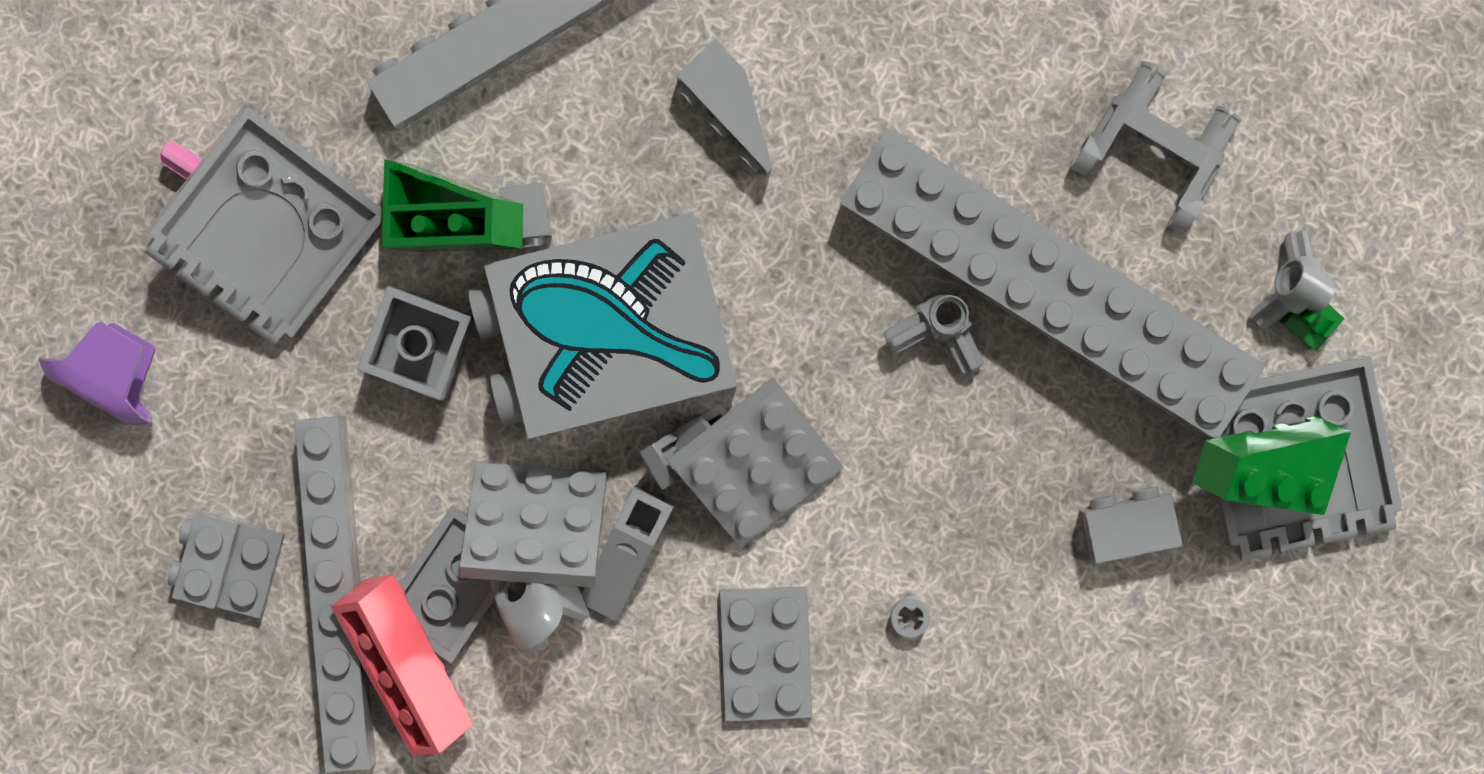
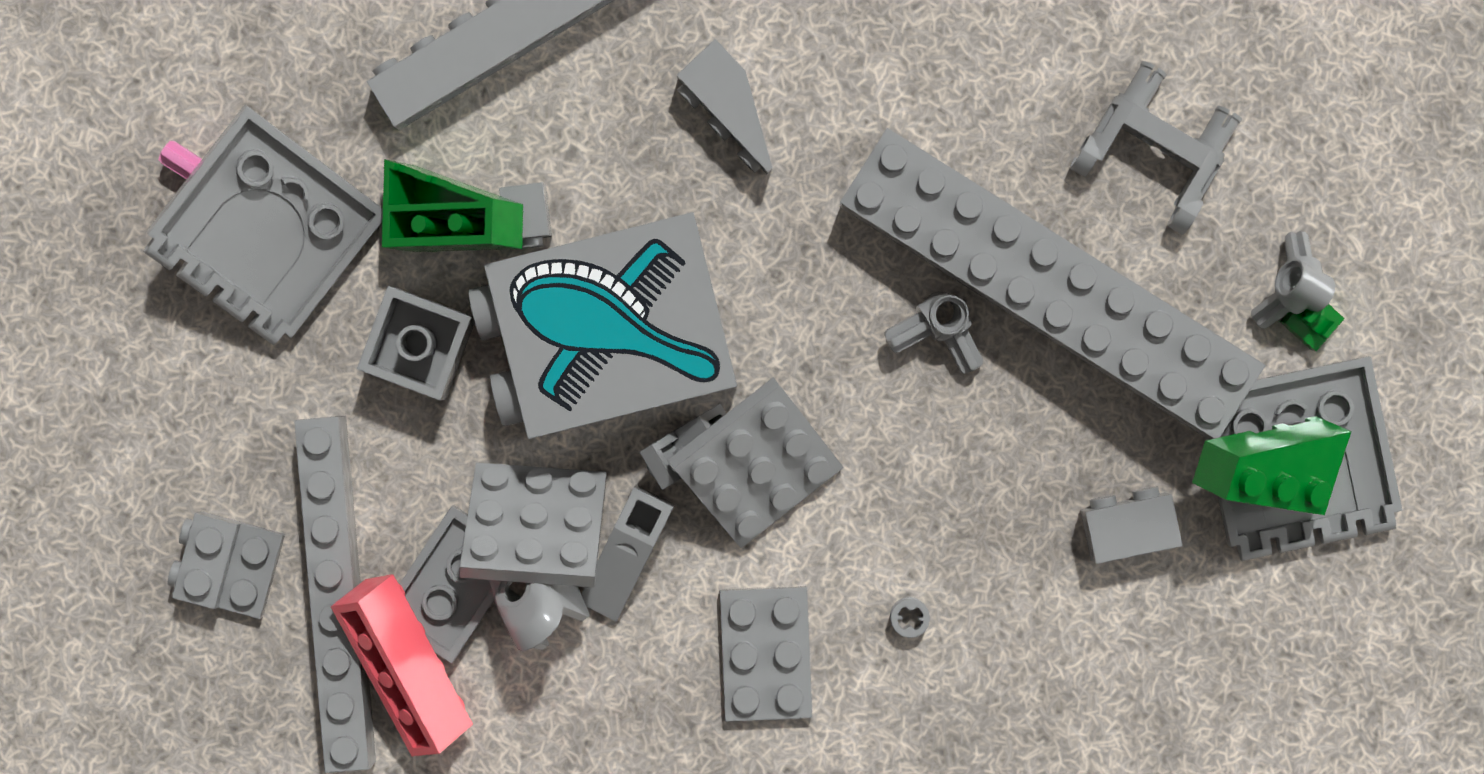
(107, 371): medium lavender piece -> none

